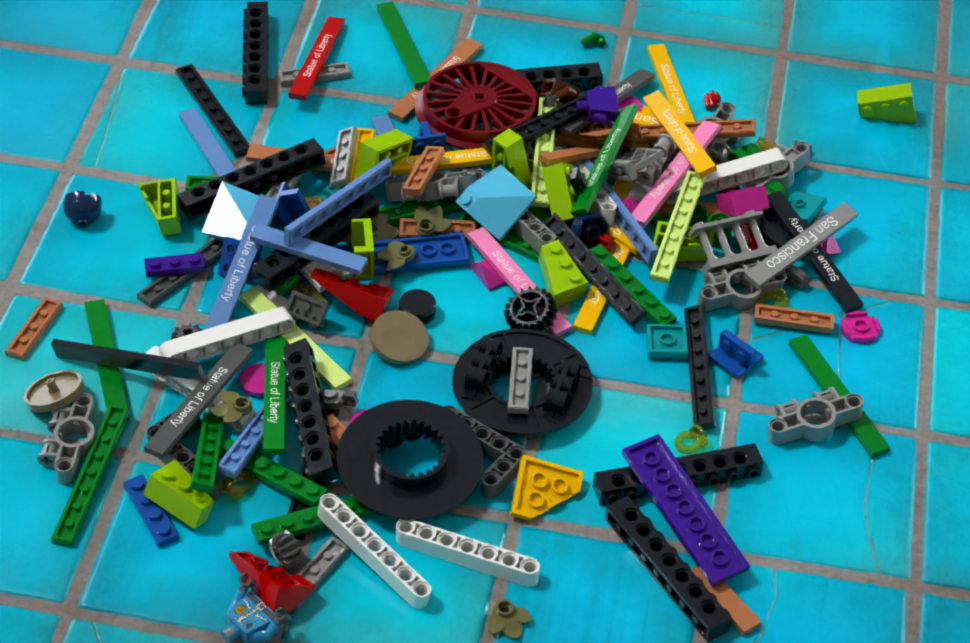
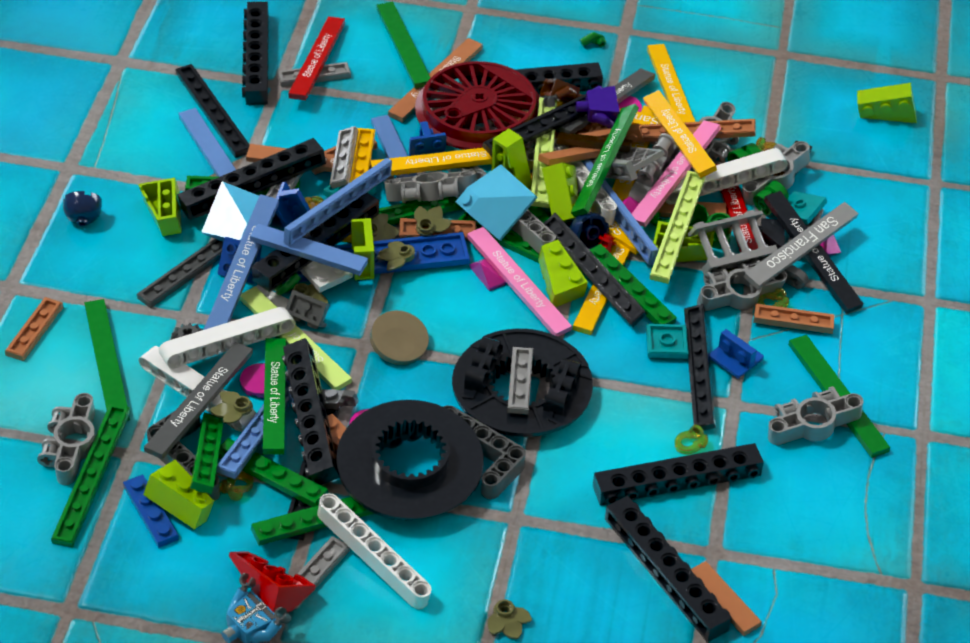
(54, 391): dark tan piece -> none
(128, 359): black tile -> none
(174, 265): dark purple plate -> none
(286, 549): dark grey gear -> none
(366, 300): red wedge -> none
(391, 145): lime wedge -> none
(420, 304): black head -> none
(423, 170): nougat plate -> none
(468, 552): white beam -> none
(535, 302): black gear -> none
(542, 487): yellow plate -> none
(577, 180): black plate -> none
(685, 510): dark purple plate -> none
(712, 99): red plate -> none
(743, 200): dark pink brick -> none
(860, 327): dark pink tile -> none

